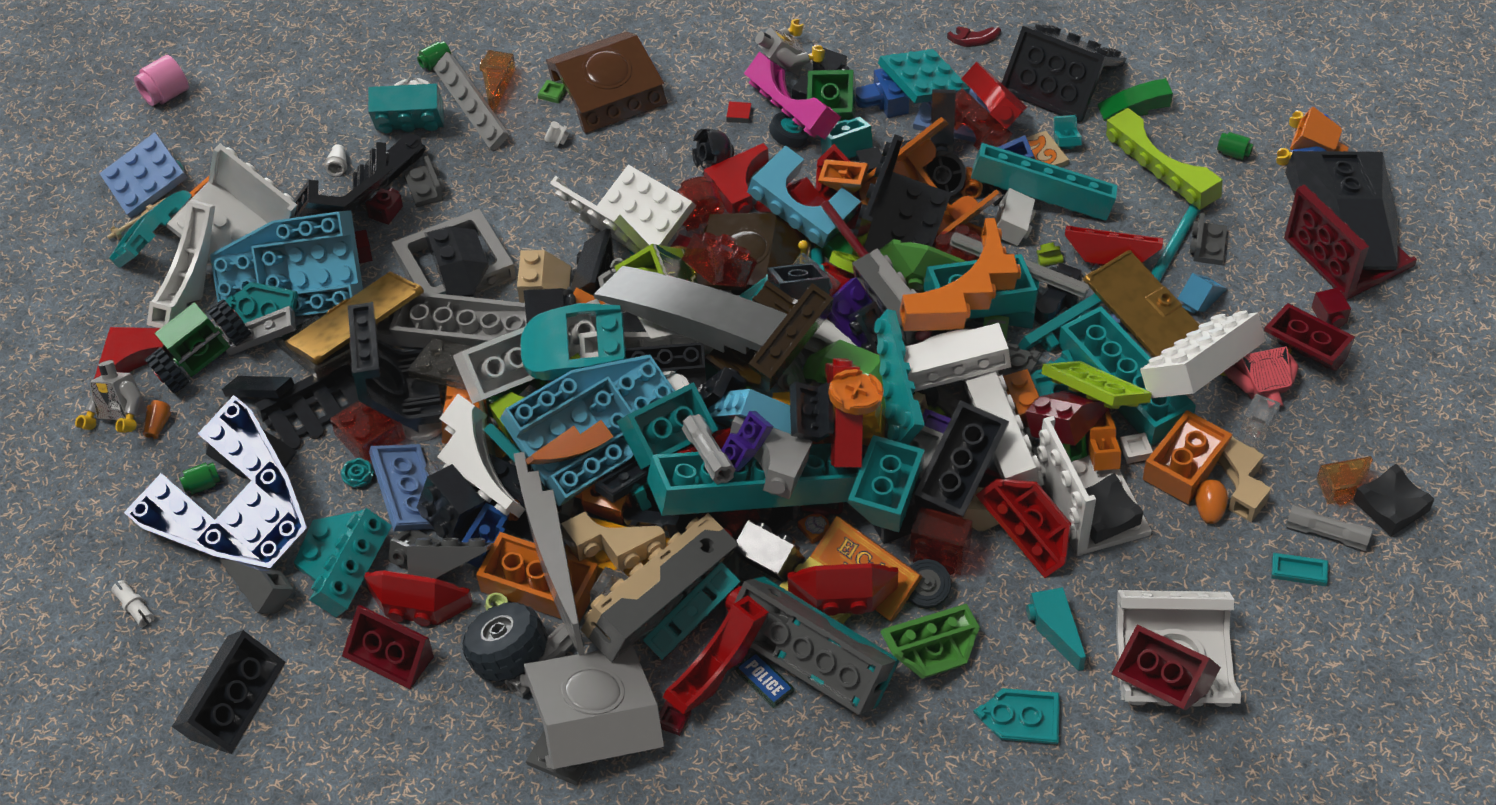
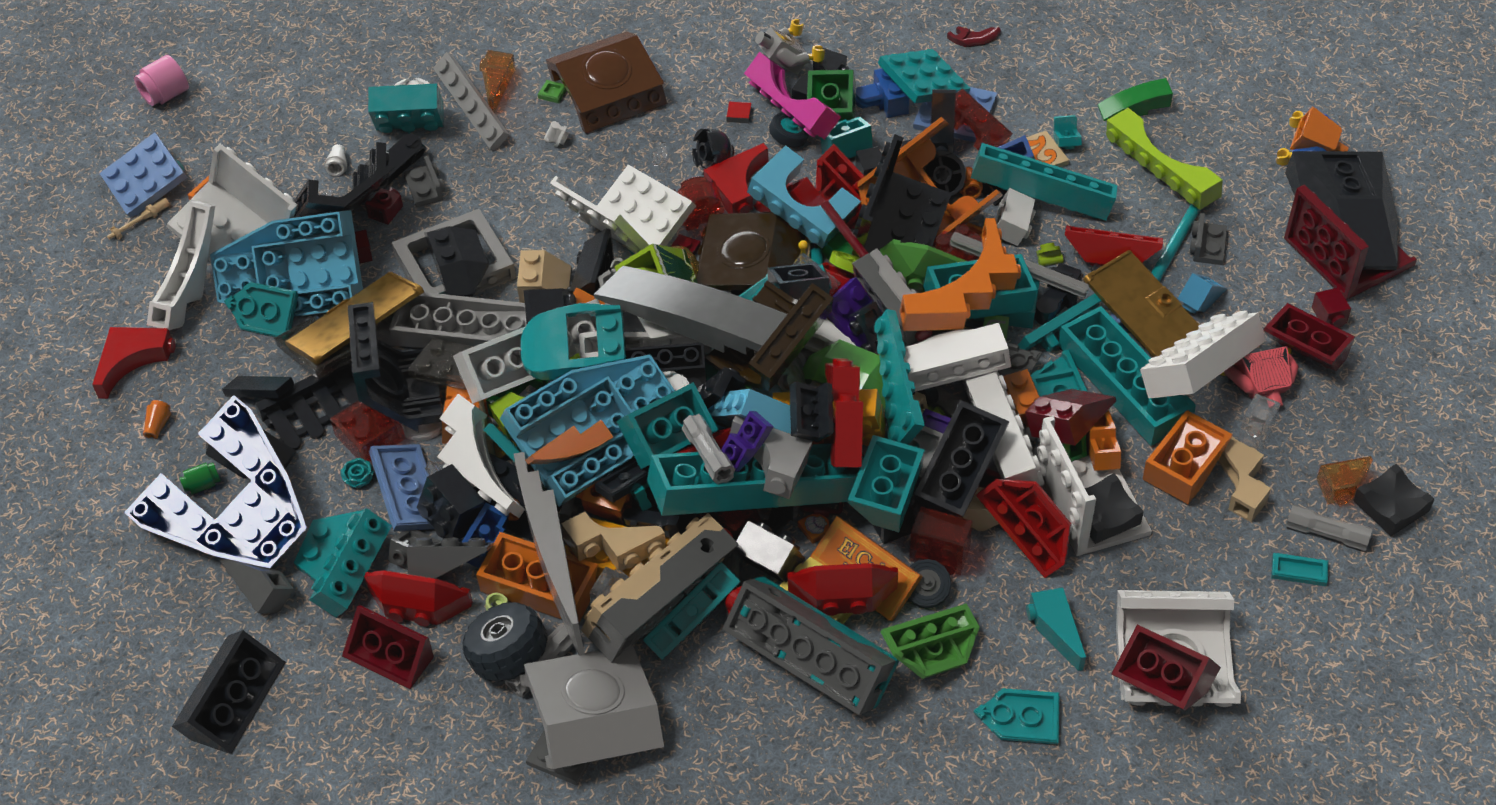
(114, 398): light grey torso -> none
(132, 603): white pin -> none
(142, 230): teal slope -> none
(195, 342): brick -> none
(265, 329): light grey plate -> none
(432, 54): green brick -> none
(672, 719): dark red tile -> none
(719, 259): clear red brick -> none
(722, 653): red arch -> none
(764, 680): tile -> none
(843, 174): orange slope -> none
(855, 392): orange tile -> none
(999, 100): red arch -> none
(1057, 69): black bracket -> none
(1096, 384): lime plate -> none
(1135, 447): white plate -> none
(1211, 500): orange animal -> none
(1235, 145): green brick -> none

